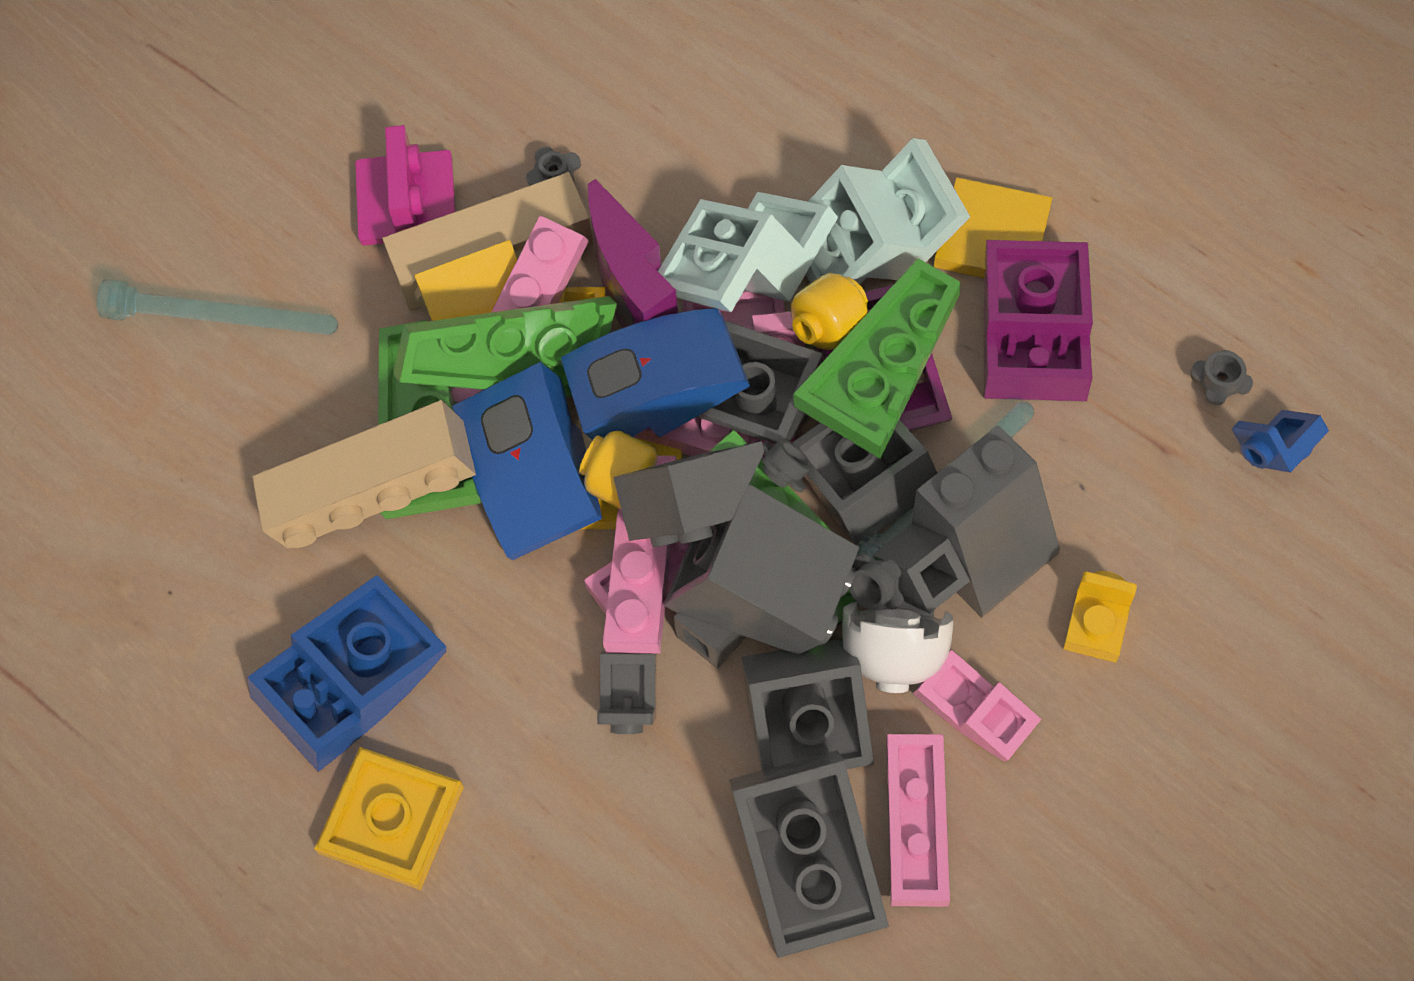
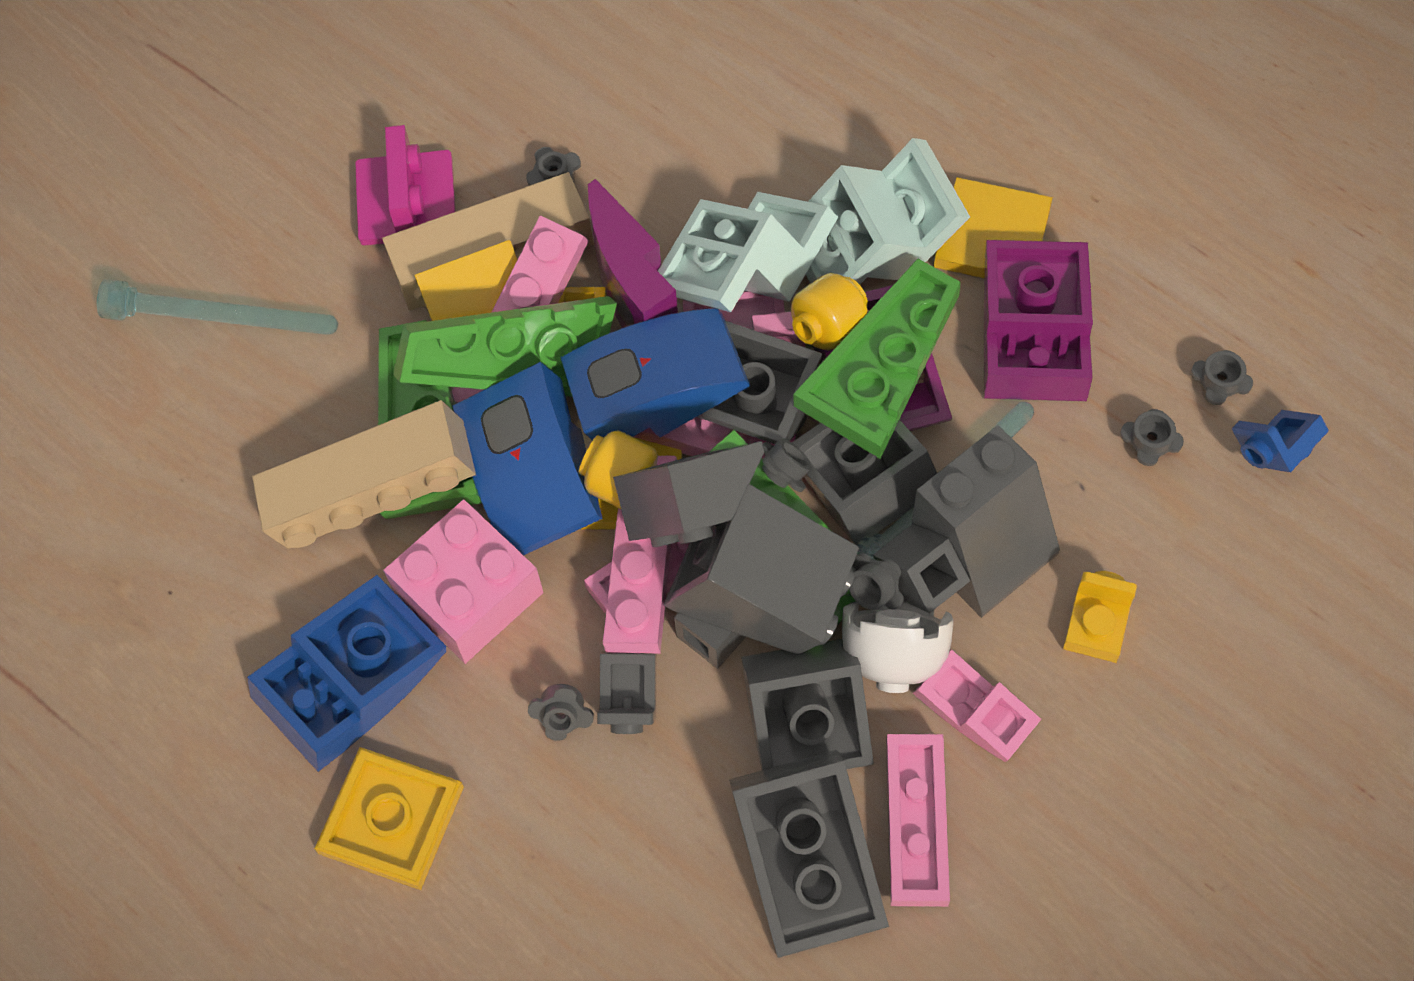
(464, 581): none -> bright pink brick
(560, 699): none -> dark grey plate
(1157, 424): none -> dark grey plate

